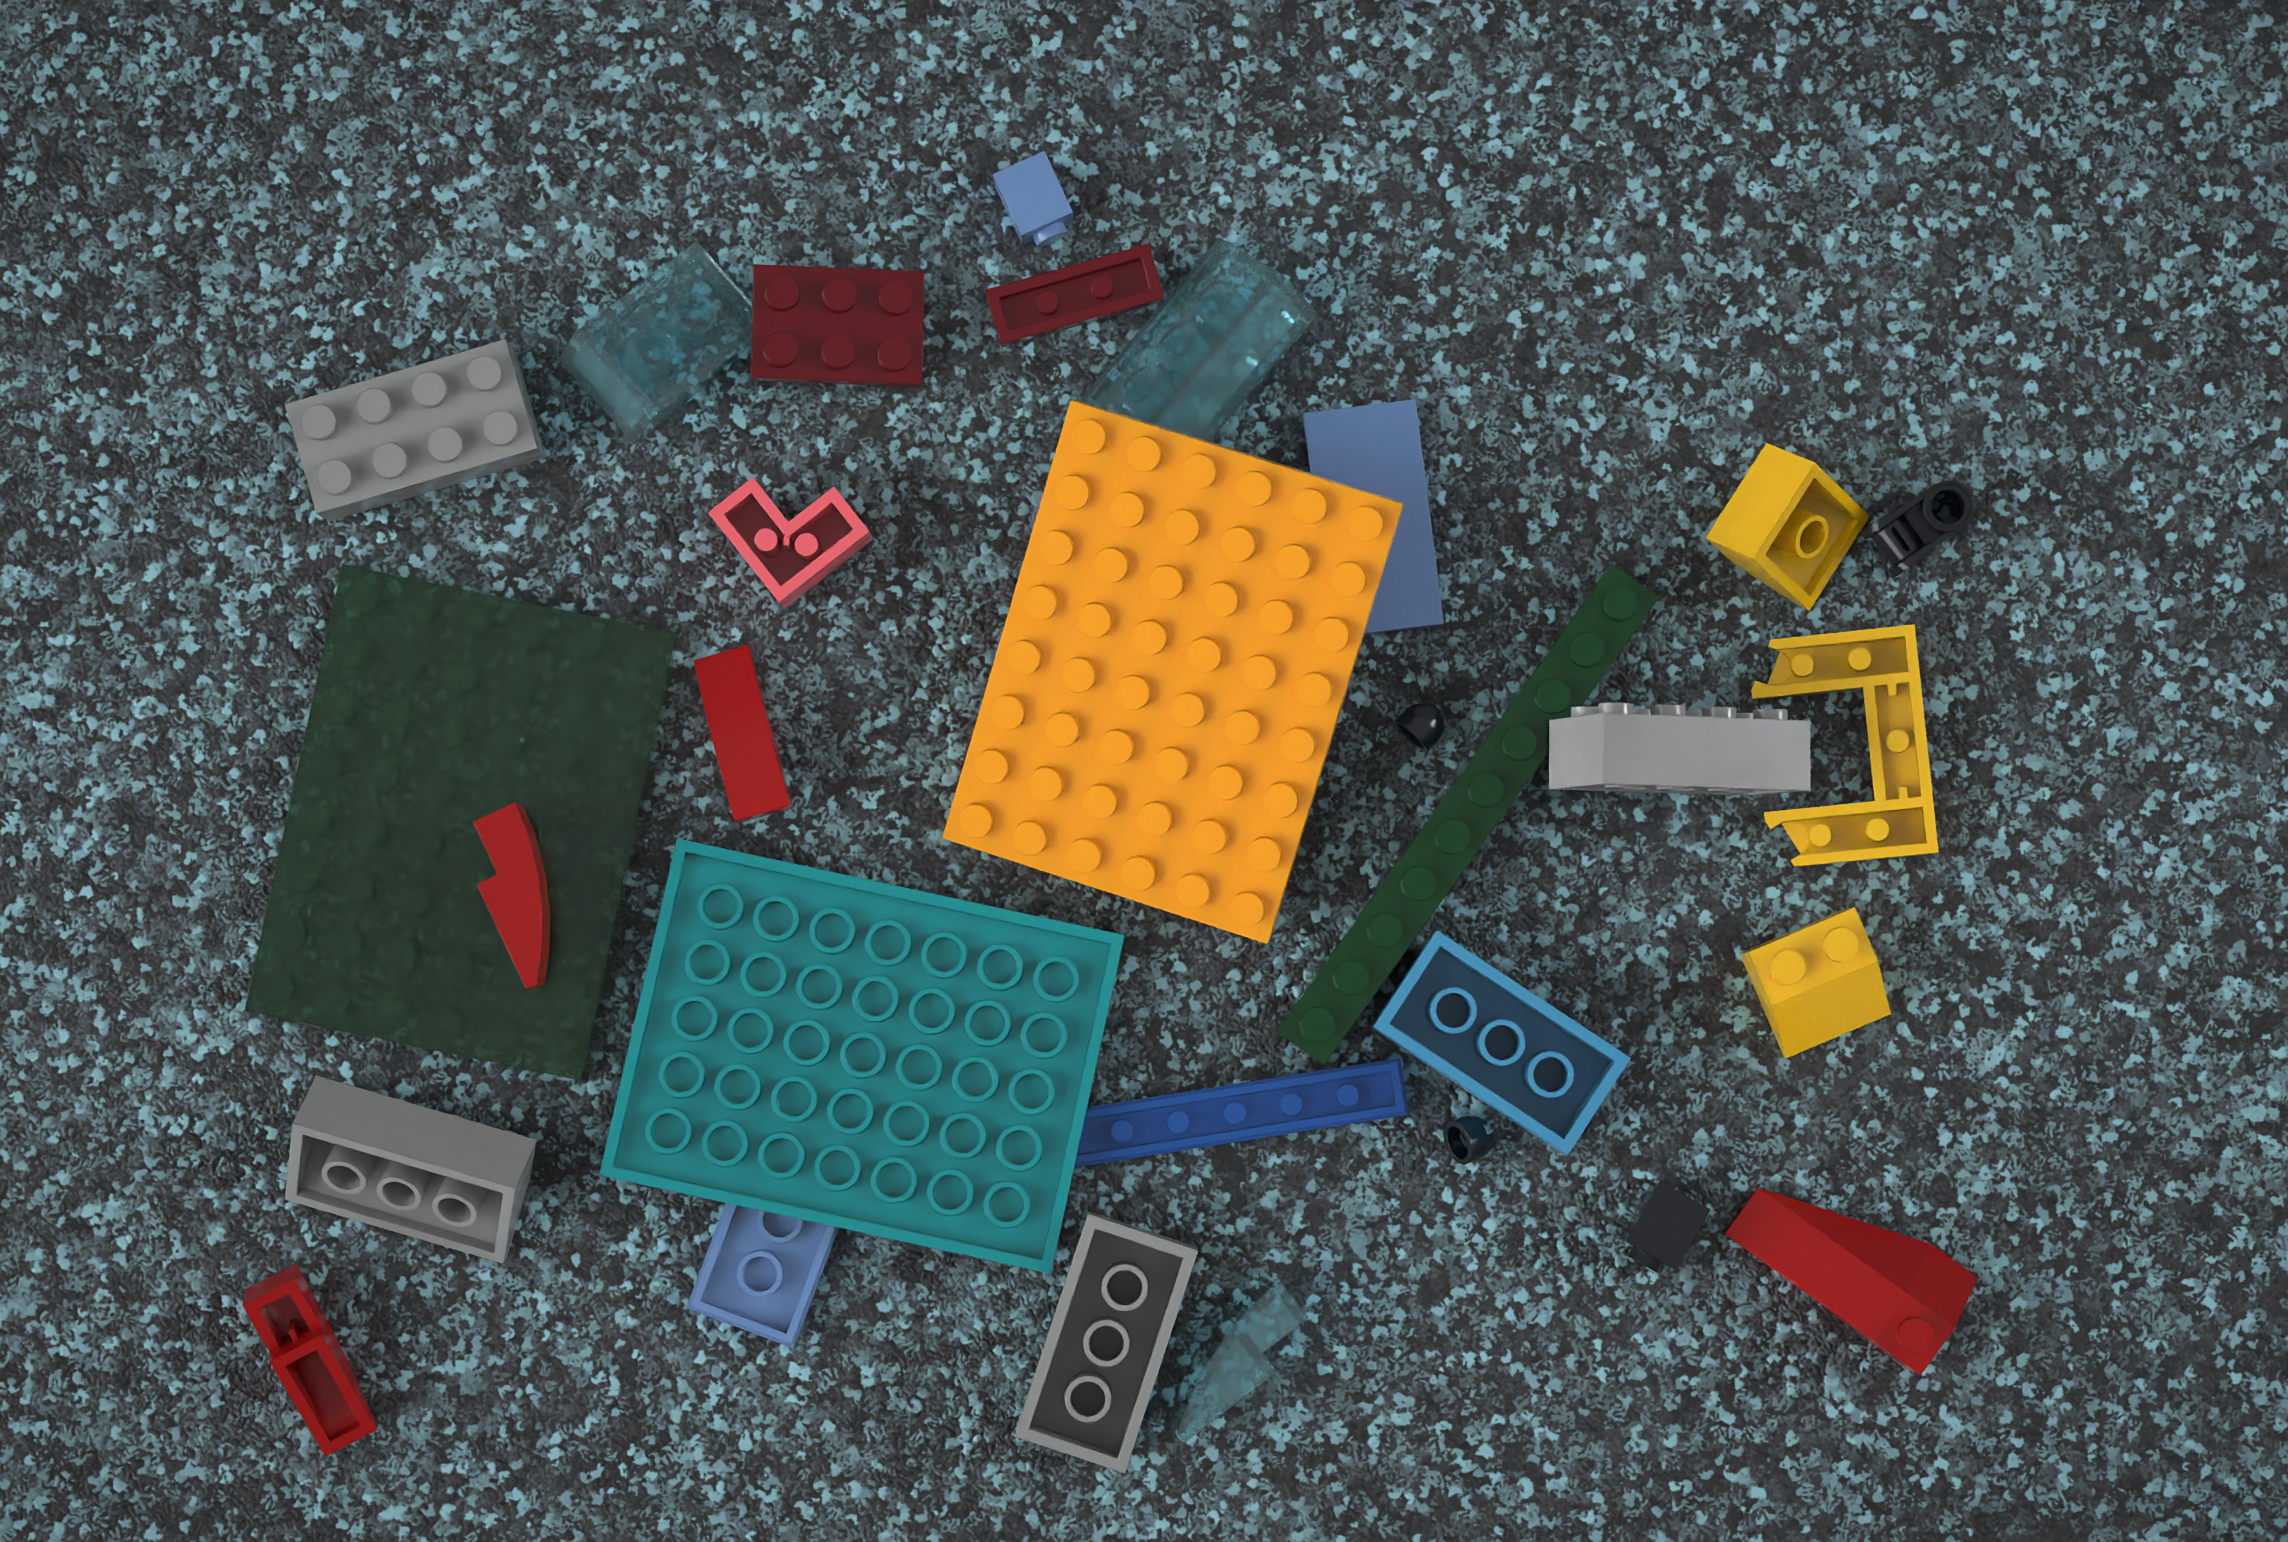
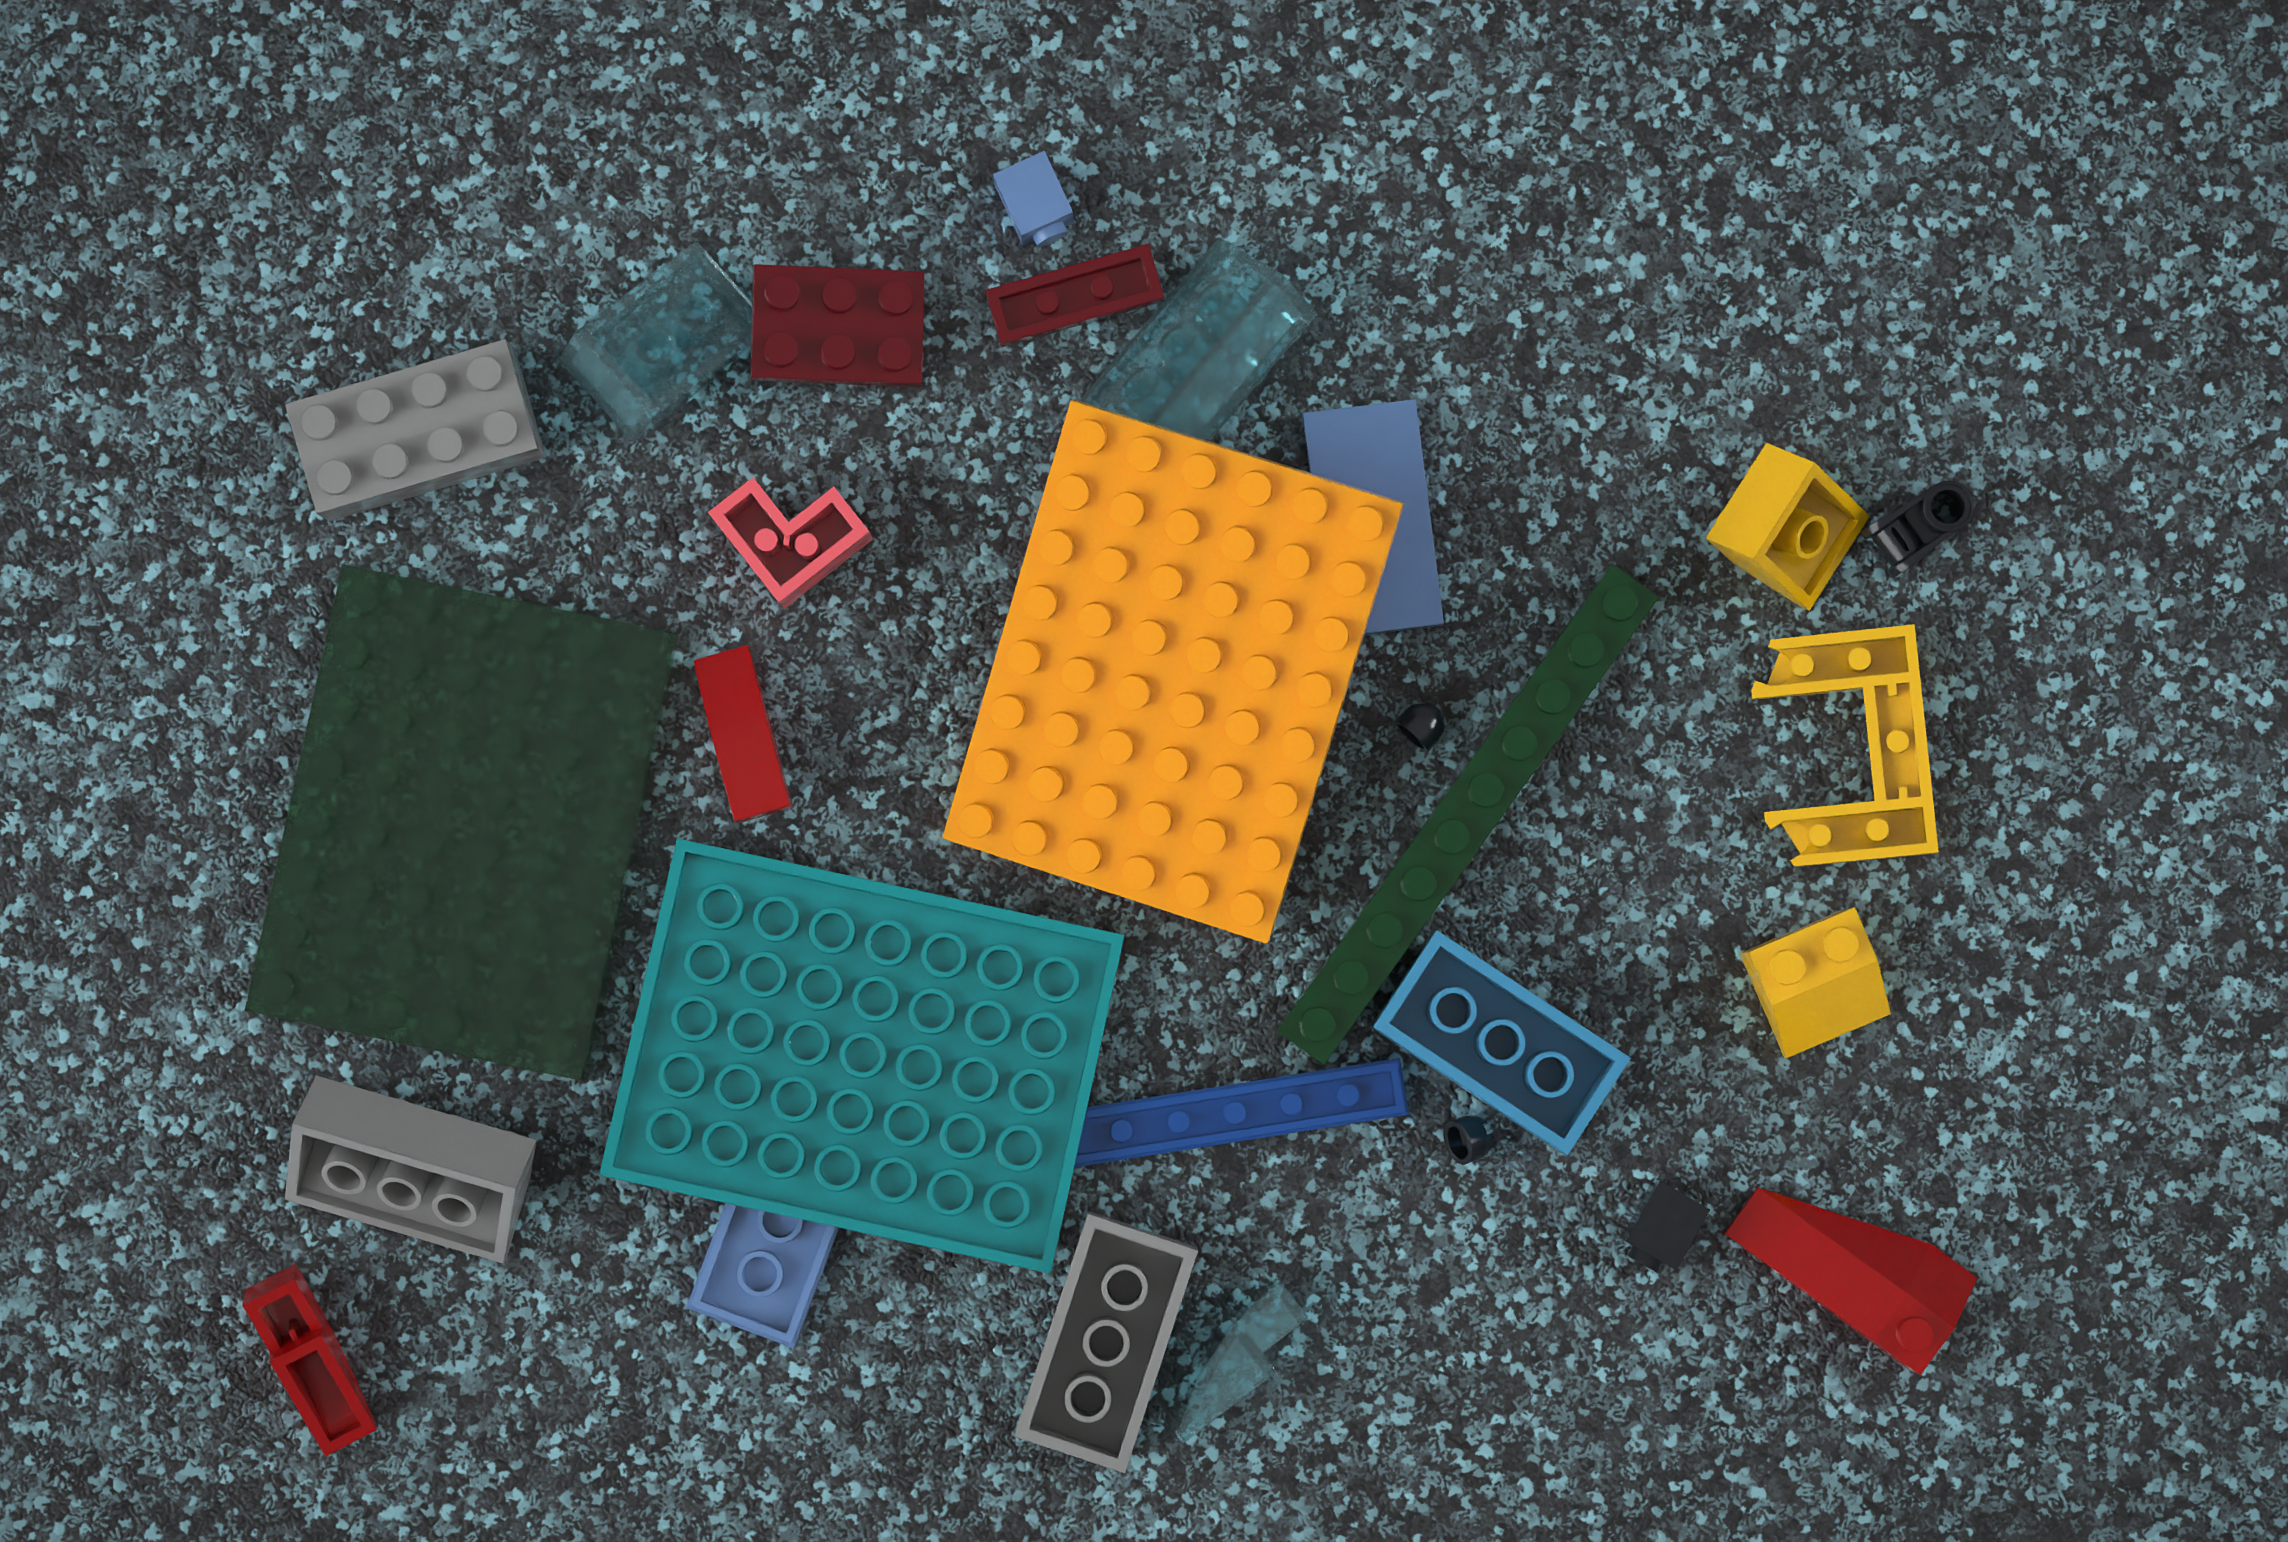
(518, 892): red slope -> none
(1679, 750): light grey brick -> none

